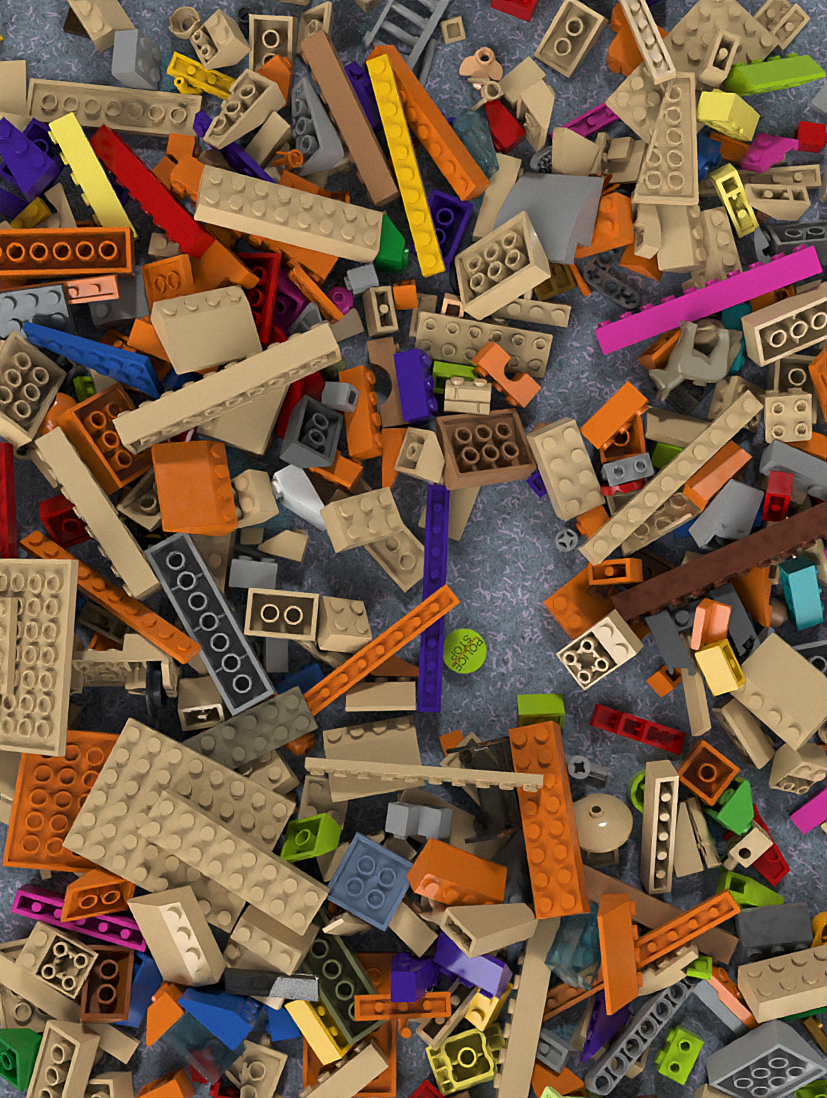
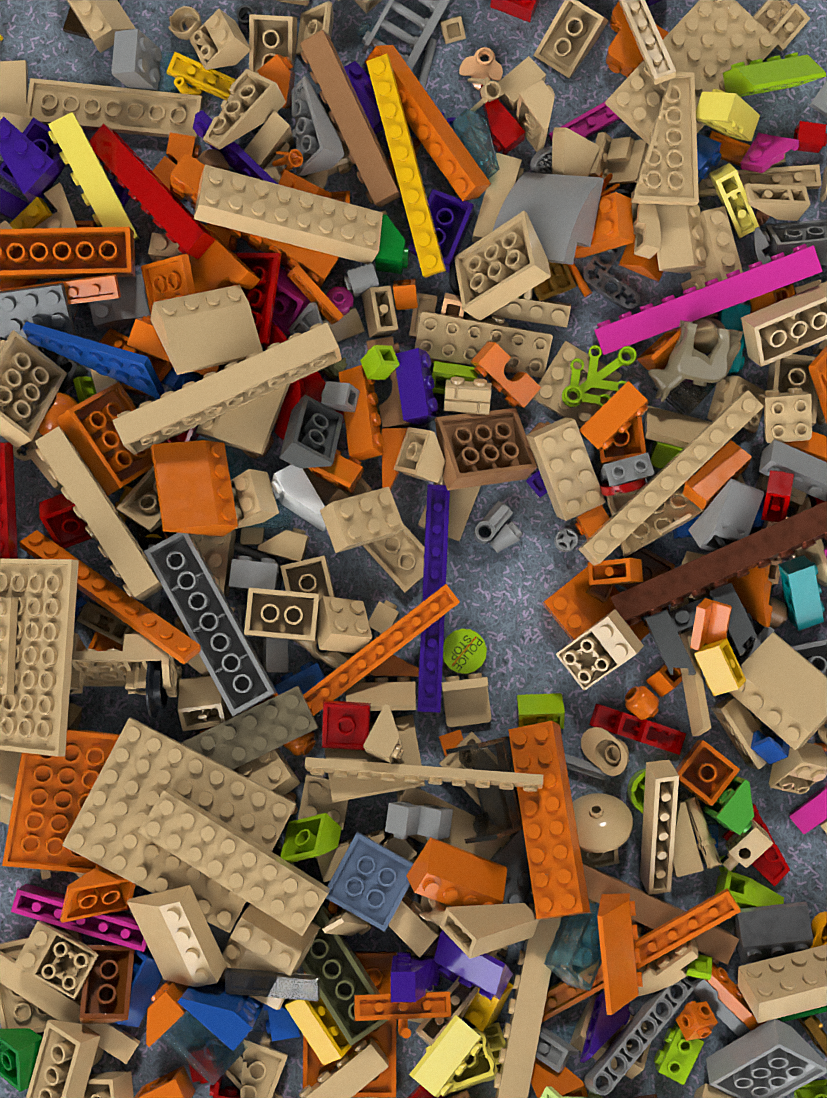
(309, 577): none -> tan brick
(345, 724): none -> red tile
(379, 362): none -> lime brick
(383, 616): none -> tan brick
(384, 740): none -> tan slope
(447, 1057): none -> light yellow slope
(466, 700): none -> tan bracket
(493, 521): none -> light grey piece
(507, 536): none -> light grey cone
(559, 377): none -> tan plate
(575, 764): light grey wheel -> none
(595, 378): none -> lime plant
(605, 751): none -> tan piece
(642, 702): none -> orange head
(696, 1020): none -> orange brick
(718, 58): tan brick -> none
(769, 749): none -> blue panel

